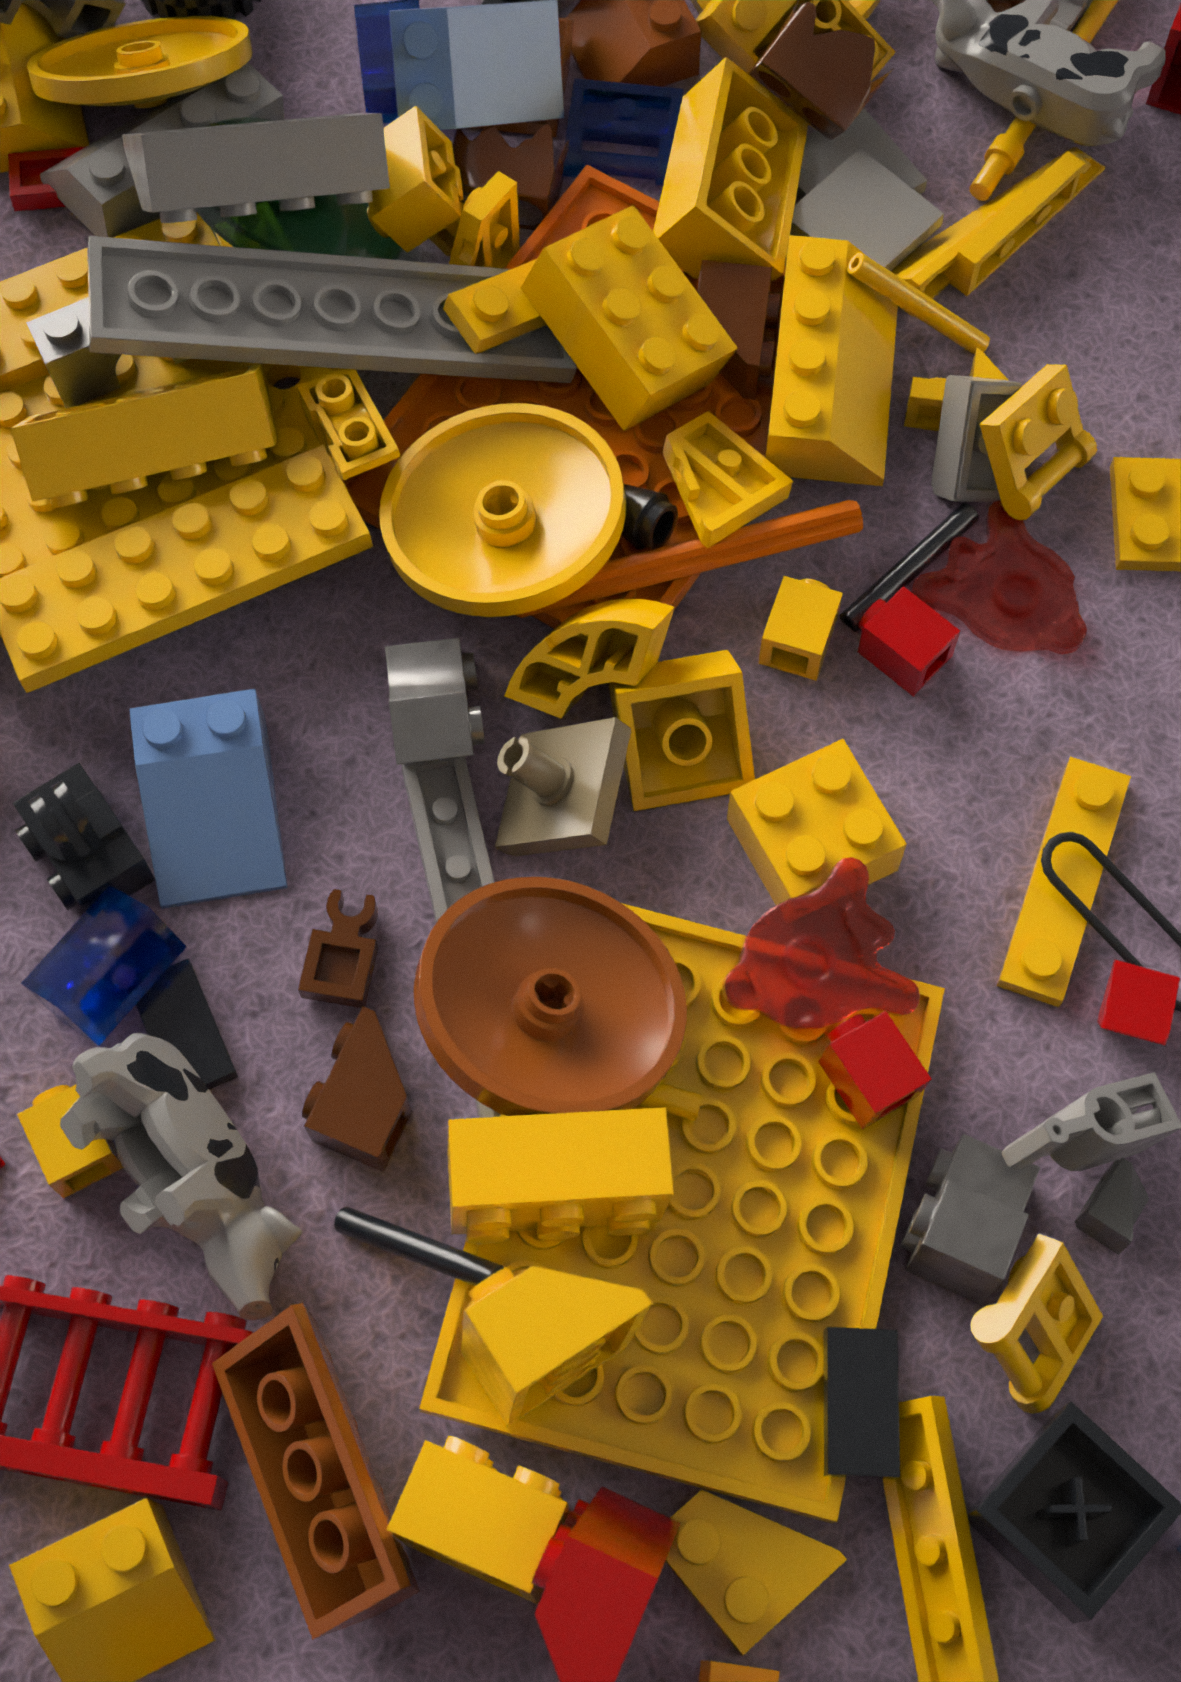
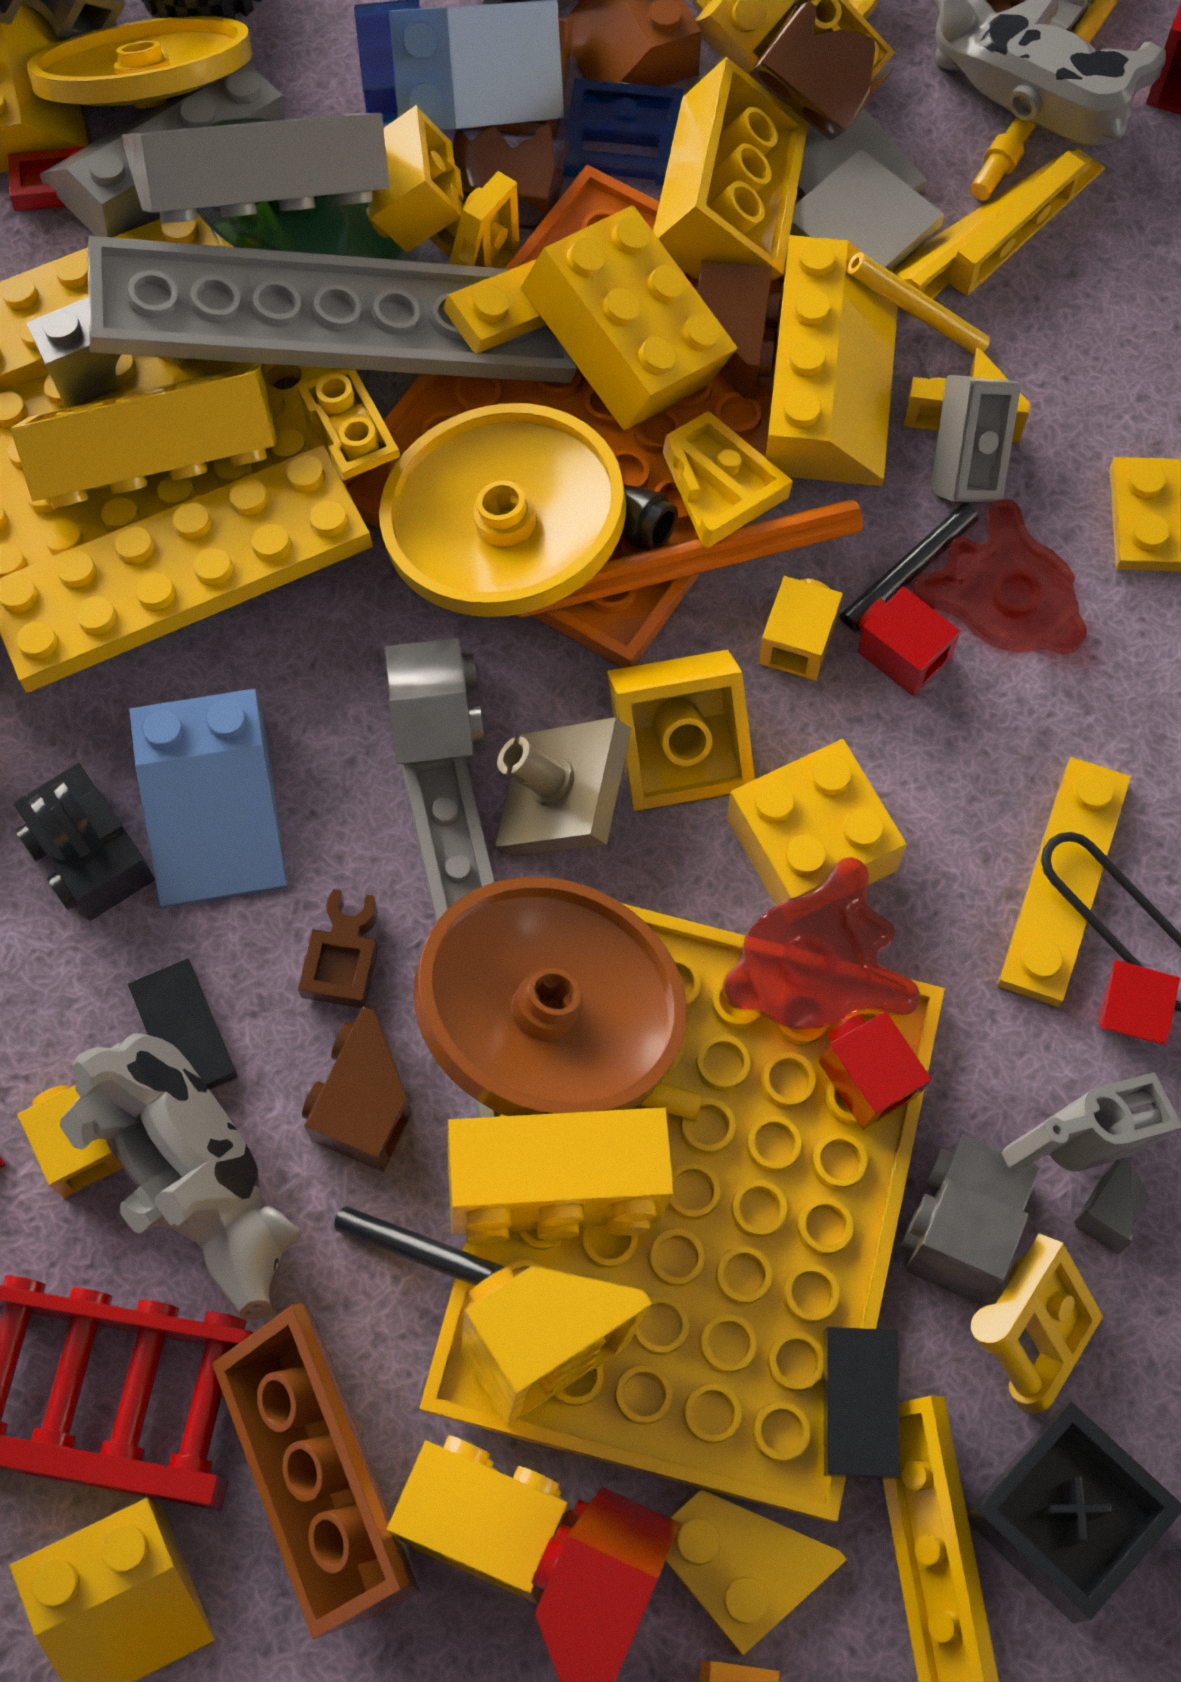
(104, 964): clear blue brick -> none
(592, 647): yellow brick -> none
(1024, 428): yellow plate -> none

